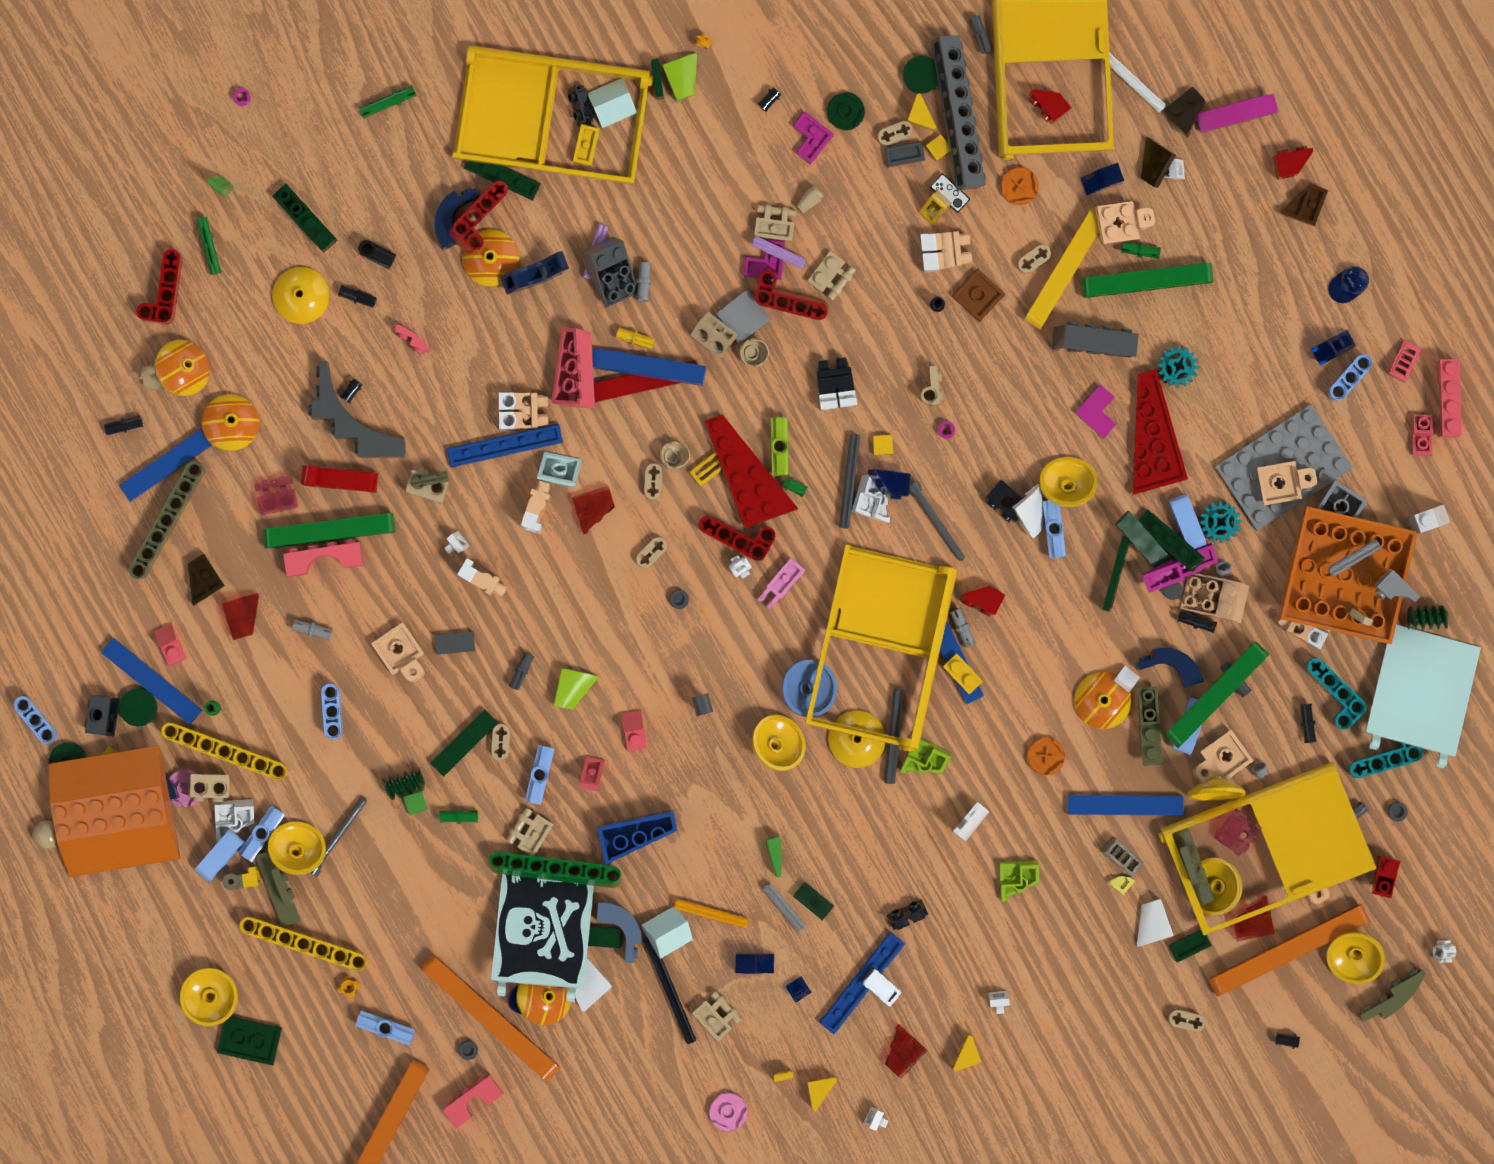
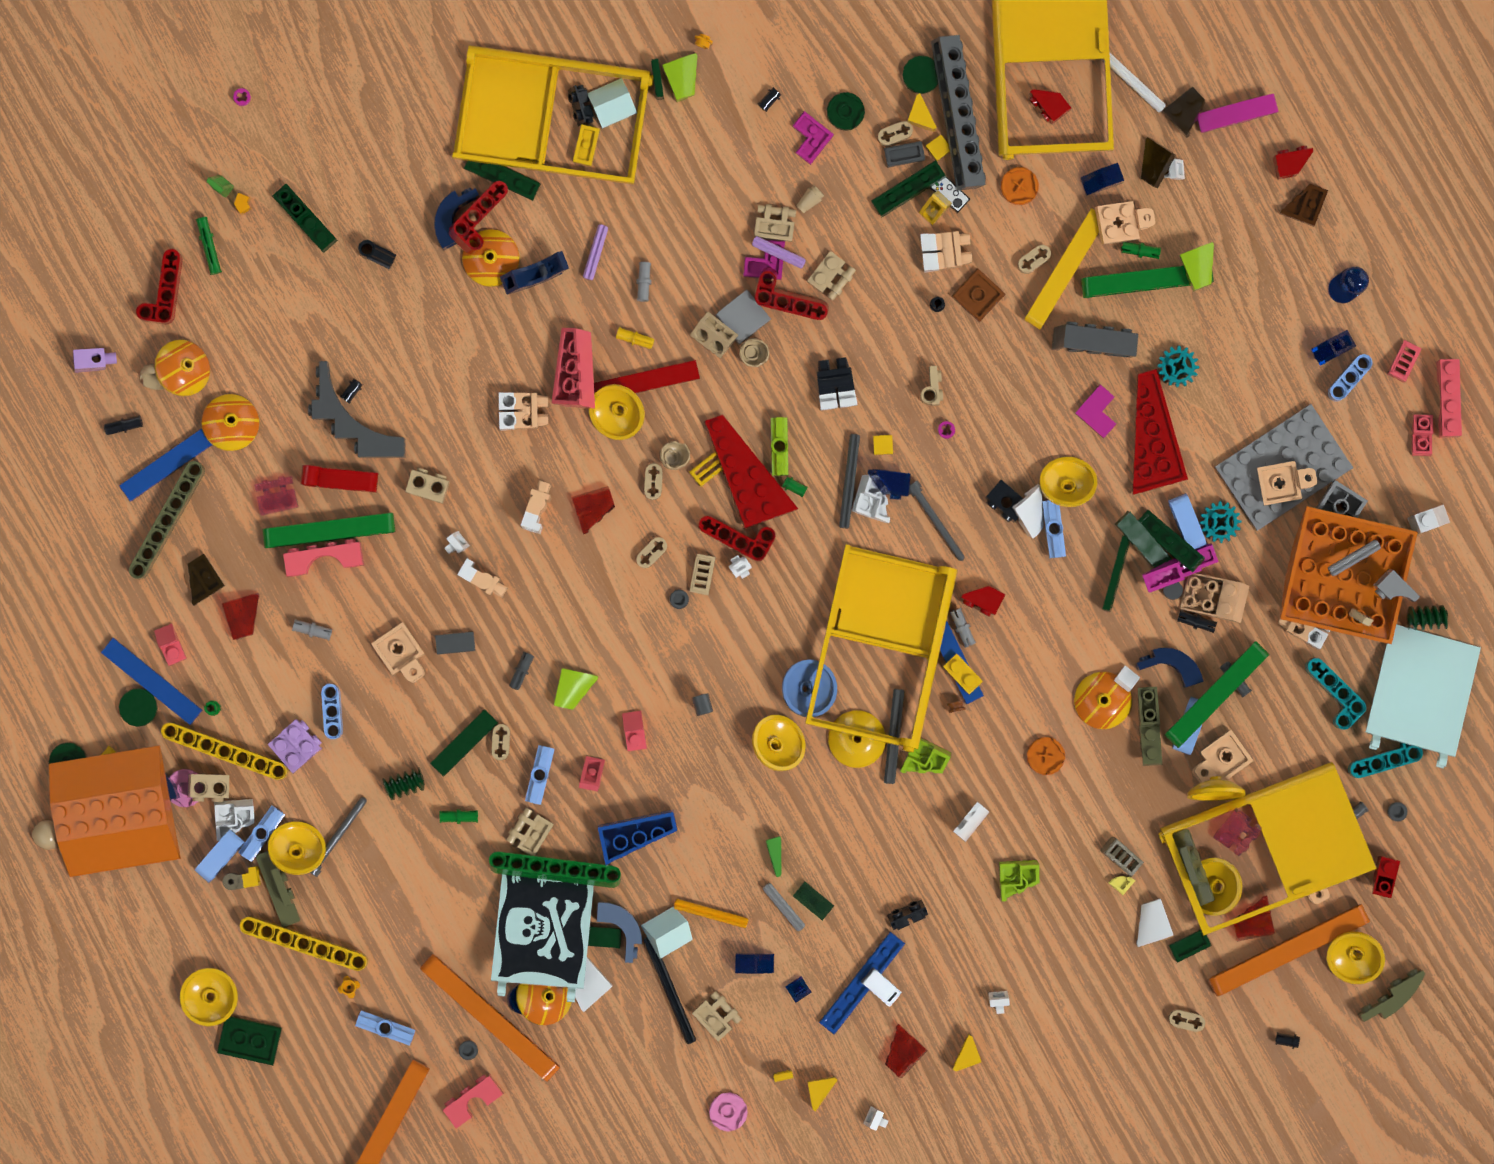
(44, 723): light blue beam -> none
(83, 359): none -> lavender torso
(109, 708): black brick -> none
(242, 203): none -> light orange piece
(295, 745): none -> lavender plate
(305, 308): yellow dish -> none
(357, 296): black axle -> none
(387, 101): green pin -> none
(415, 803): bright green tile -> none
(416, 342): coral slope -> none
(429, 479): olive axle -> none
(505, 445): blue tile -> none
(559, 470): light aqua slope -> none
(610, 271): dark grey slope -> none
(613, 421): none -> yellow dish
(648, 367): blue tile -> none
(699, 557): none -> tan slope
(782, 581): bright pink hinge -> none
(908, 188): none -> dark green tile
(956, 706): none -> dark orange bush
(980, 34): dark grey axle -> none
(1124, 805): blue tile -> none
(1199, 265): none -> lime slope
(1223, 565): light grey hinge -> none
(1260, 770): light grey hinge -> none
(1308, 723): black pin -> none
(1444, 951): white gear -> none

